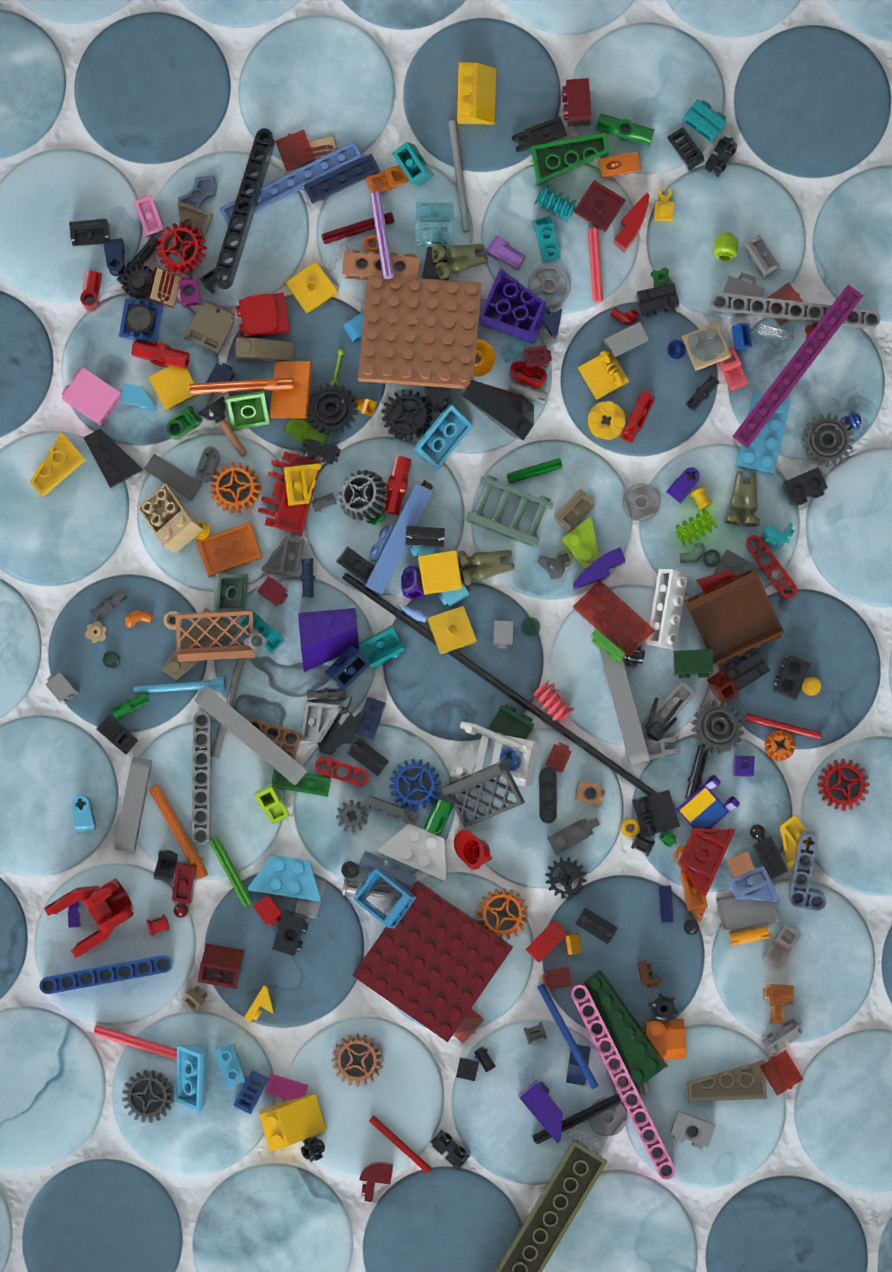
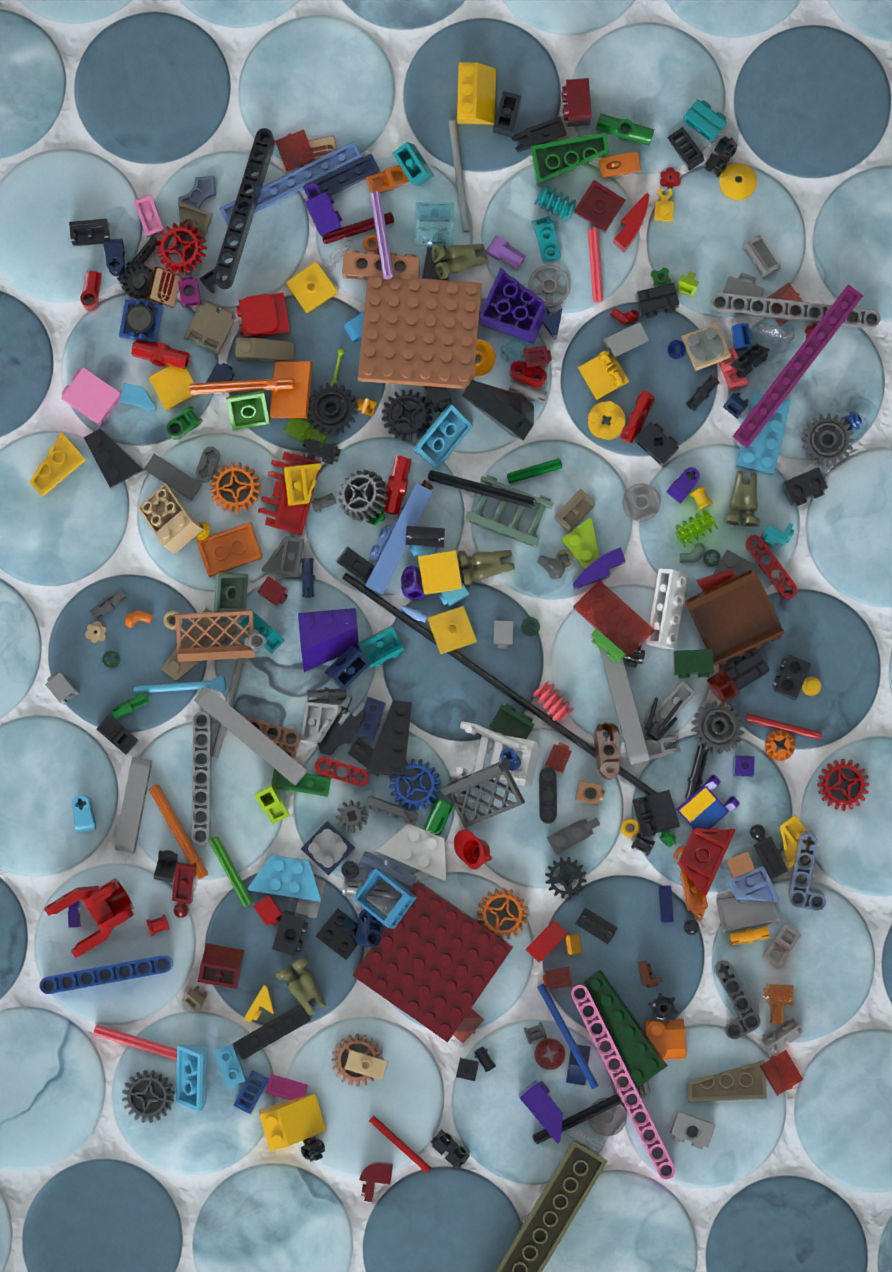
(215, 412): piece -> none
(272, 1031): none -> black tile
(303, 988): none -> olive piece
(321, 209): none -> dark purple brick
(327, 848): none -> light grey piece
(339, 934): none -> black hinge
(366, 1065): none -> tan plate
(368, 930): none -> dark blue piece
(392, 744): none -> black wing
(482, 489): none -> black axle
(507, 114): none -> black brick
(541, 1049): none -> clear red gear
(607, 765): none -> reddish brown piece
(659, 453): none -> black brick
(670, 183): none -> red plant
(687, 284): none -> lime tile
(725, 247): lime head -> none
(733, 997): none -> dark grey beam
(735, 405): none -> dark blue tile
(736, 190): none -> yellow dish
(754, 356): none -> black hinge

